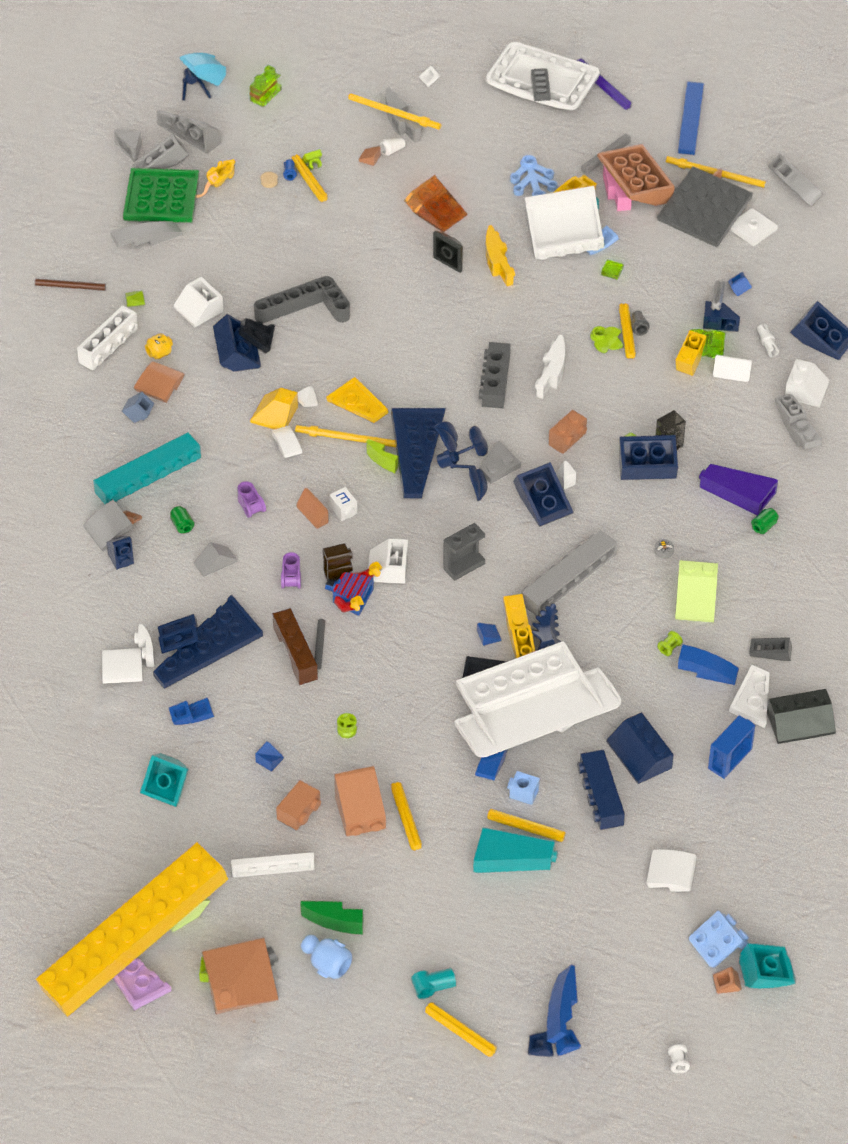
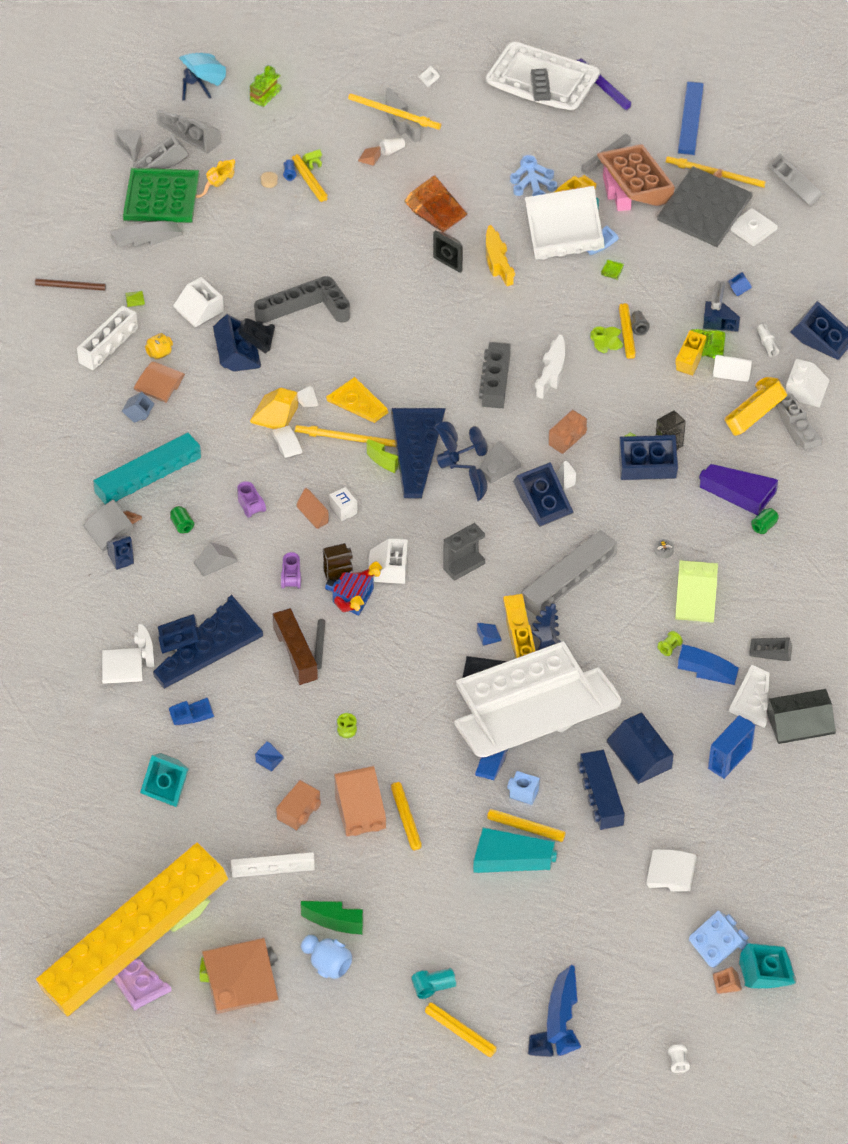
(767, 396): none -> yellow beam

